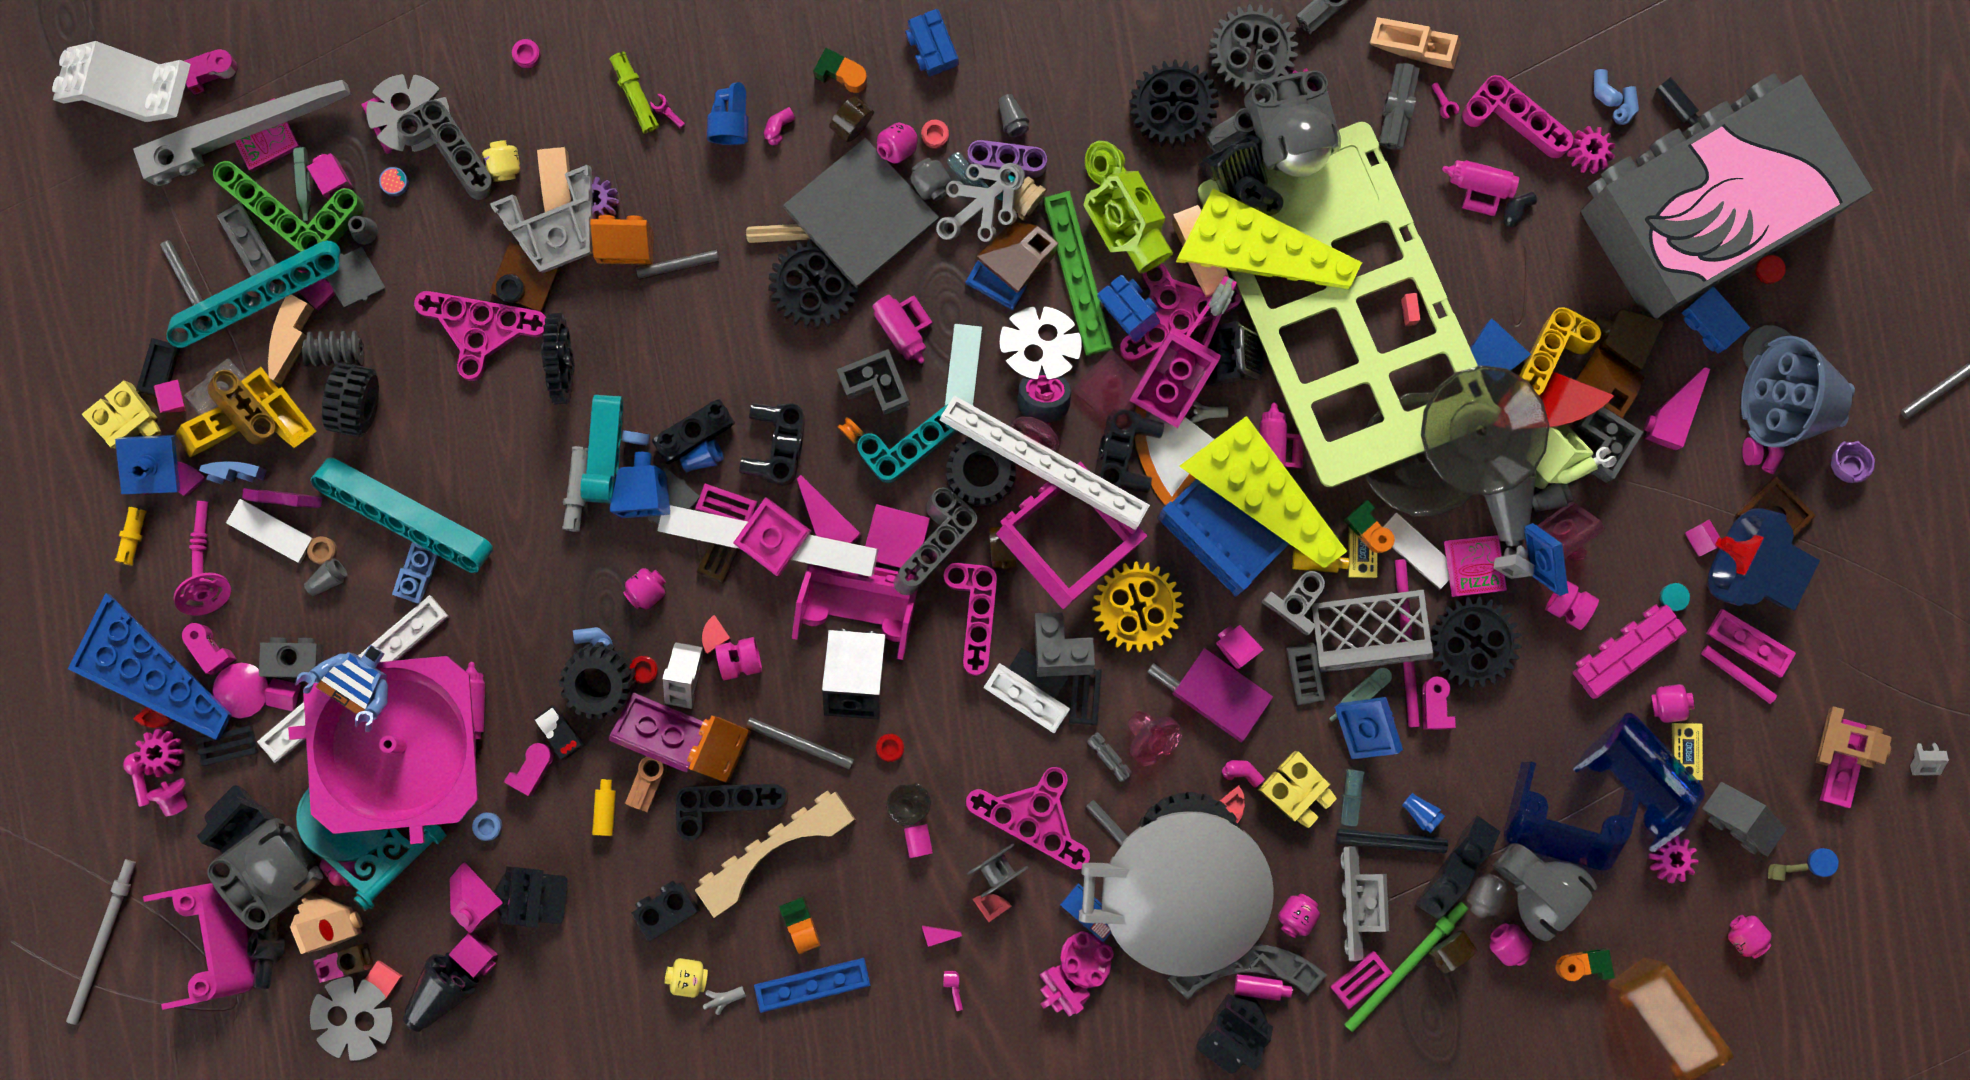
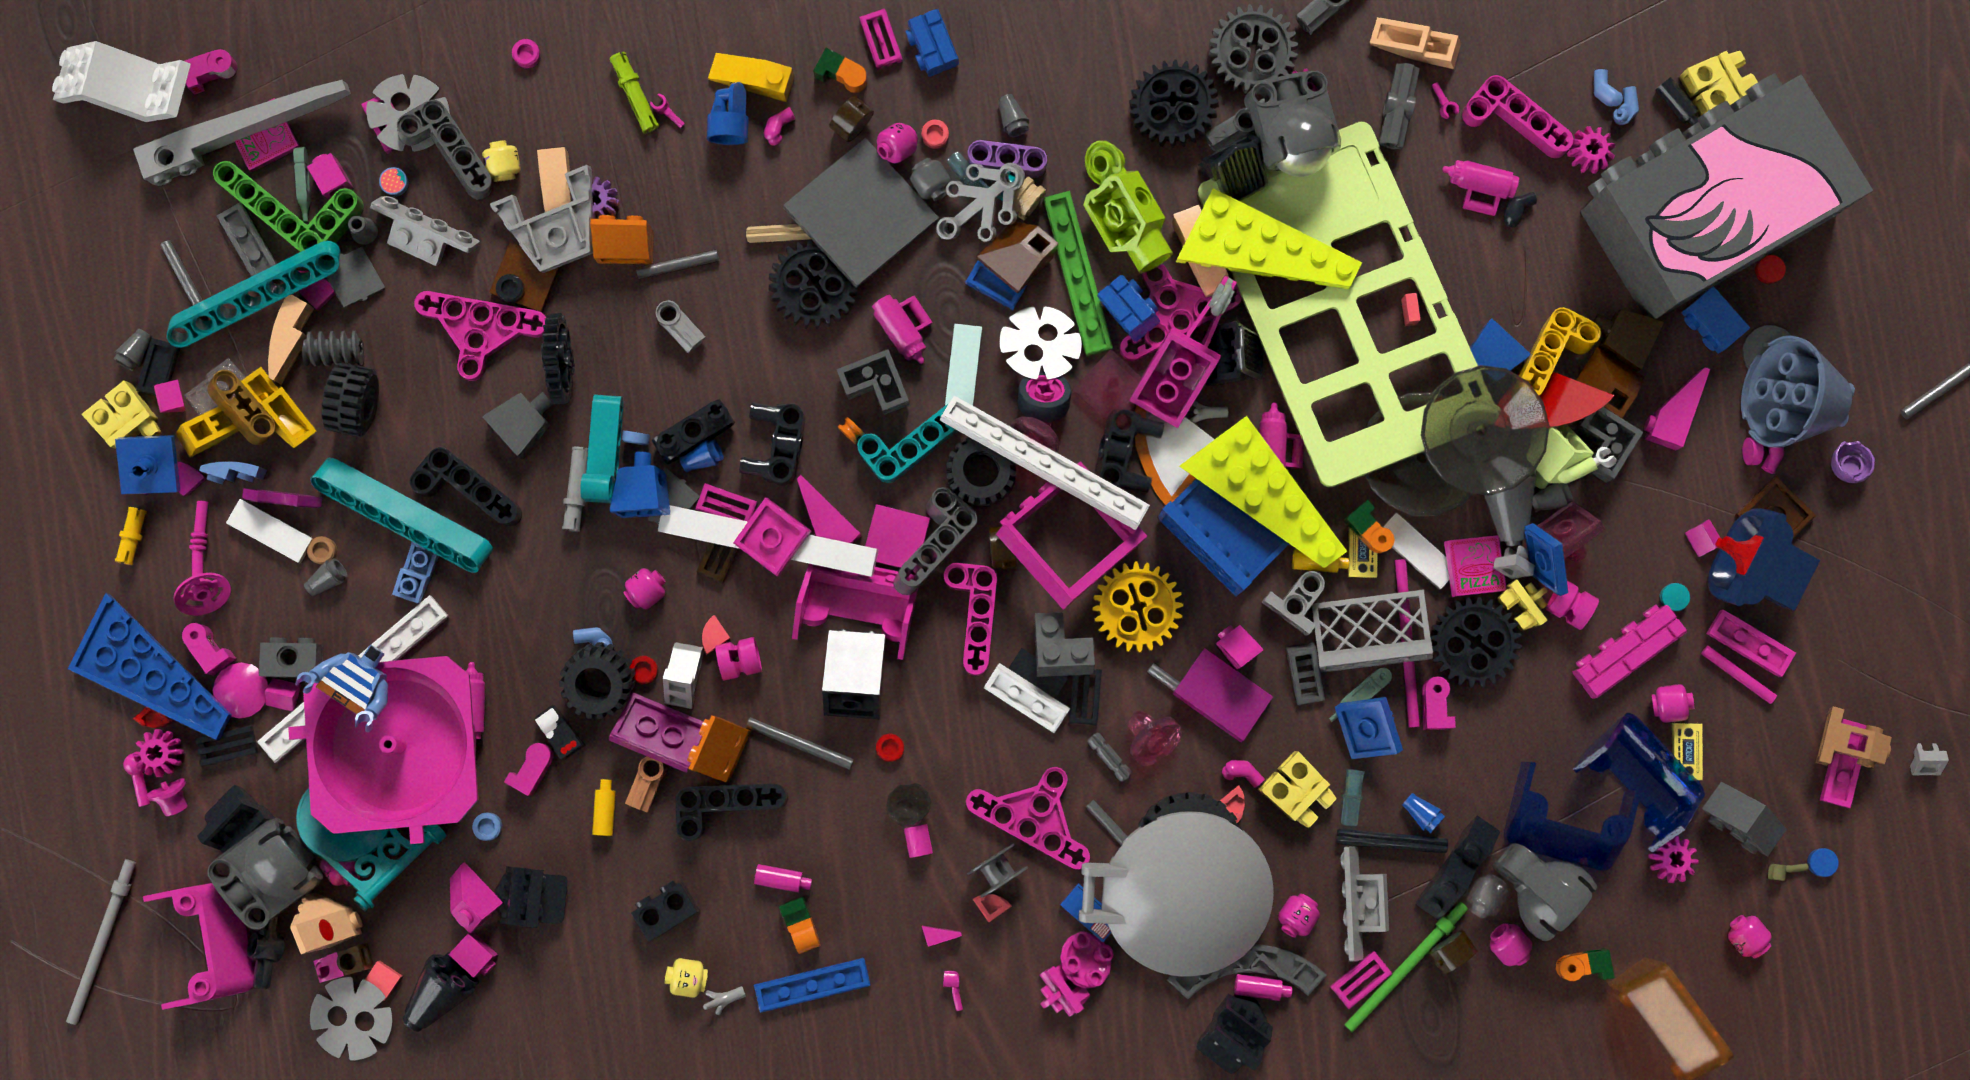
(133, 350): none -> dark grey cone
(421, 234): none -> light grey bracket
(471, 490): none -> black beam
(520, 422): none -> dark grey torso
(681, 327): none -> light grey piece
(726, 887): tan arch -> none
(755, 74): none -> yellow slope
(781, 878): none -> dark pink cylinder
(887, 59): none -> dark pink tile
(1256, 200): black beam -> none
(1516, 594): none -> light yellow hips
(1720, 77): none -> light yellow hips

